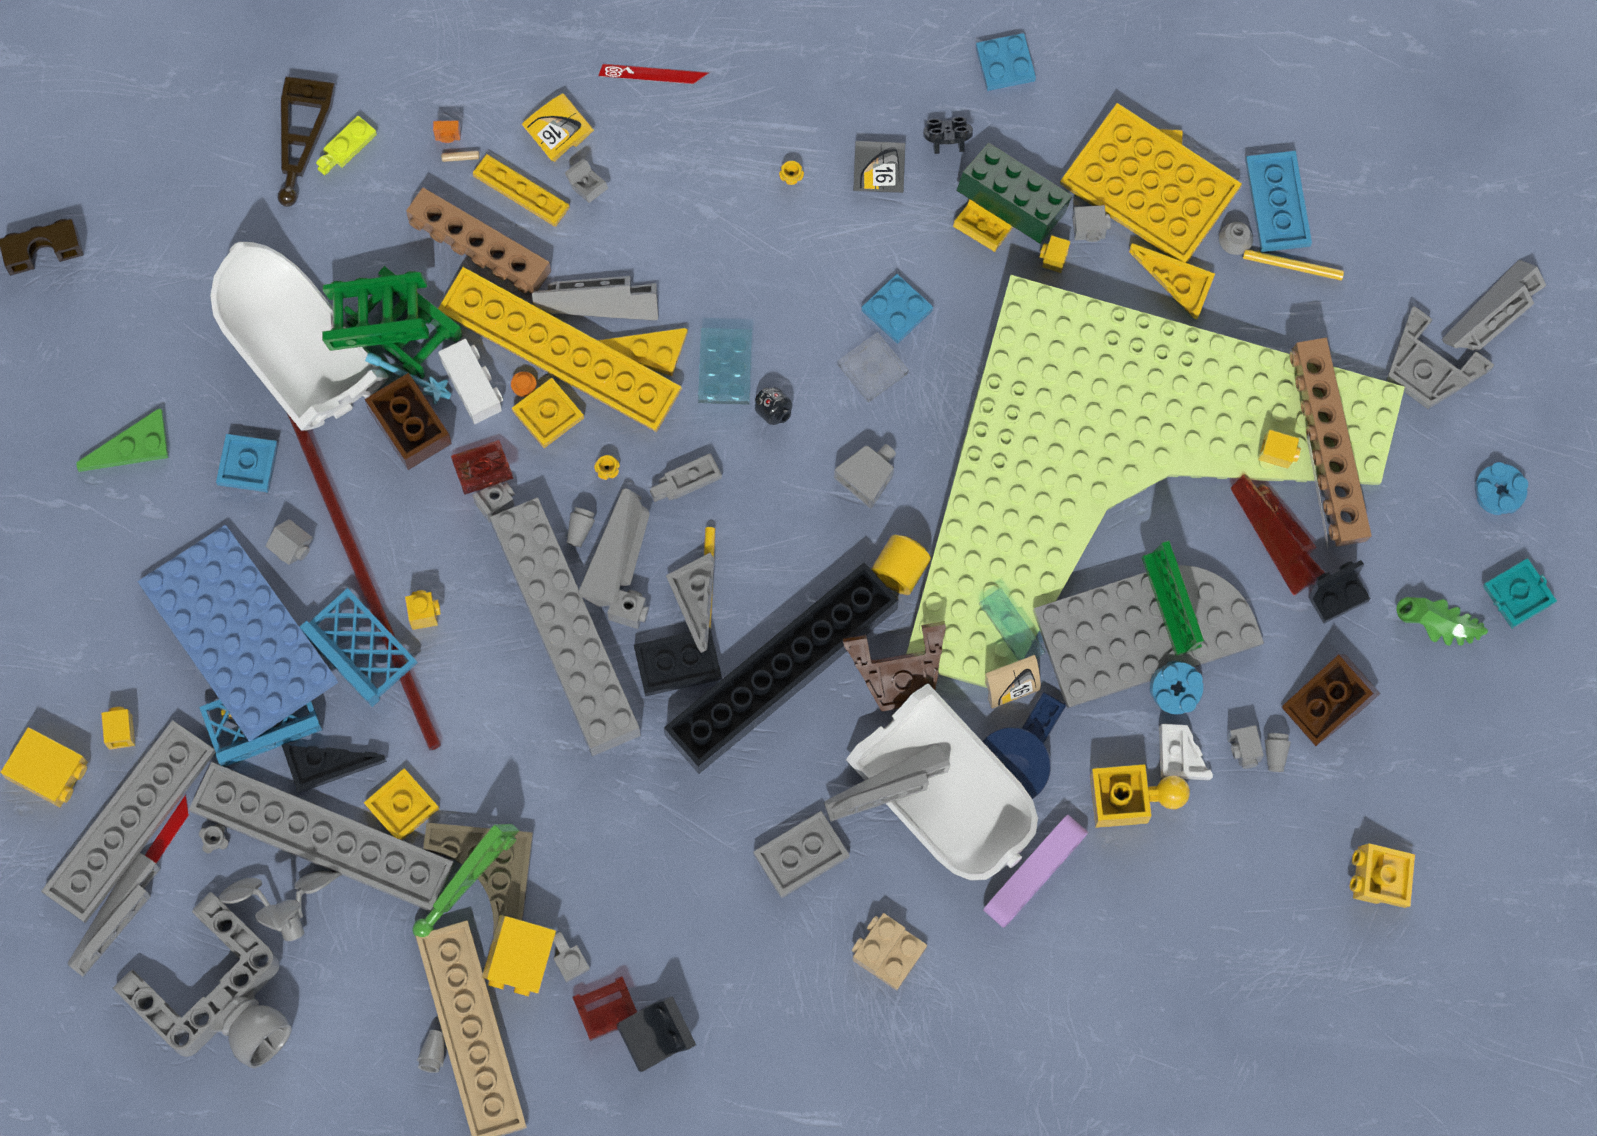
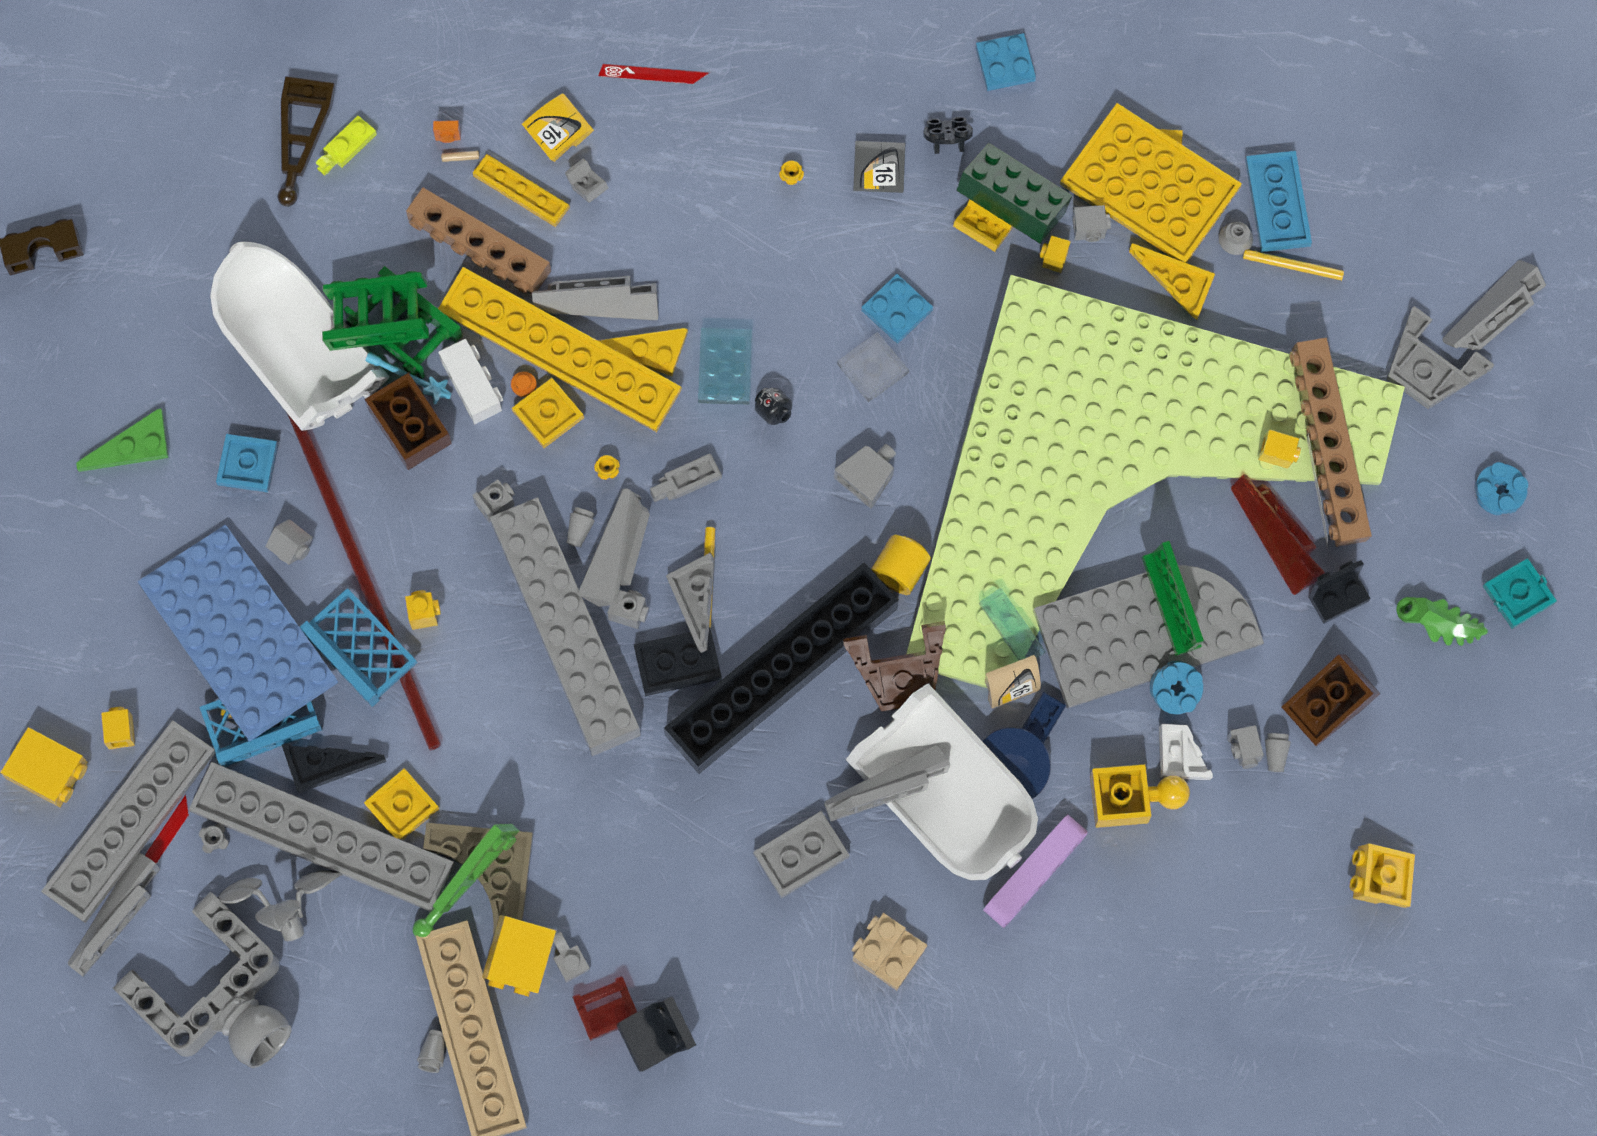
(482, 467): clear red tile -> none

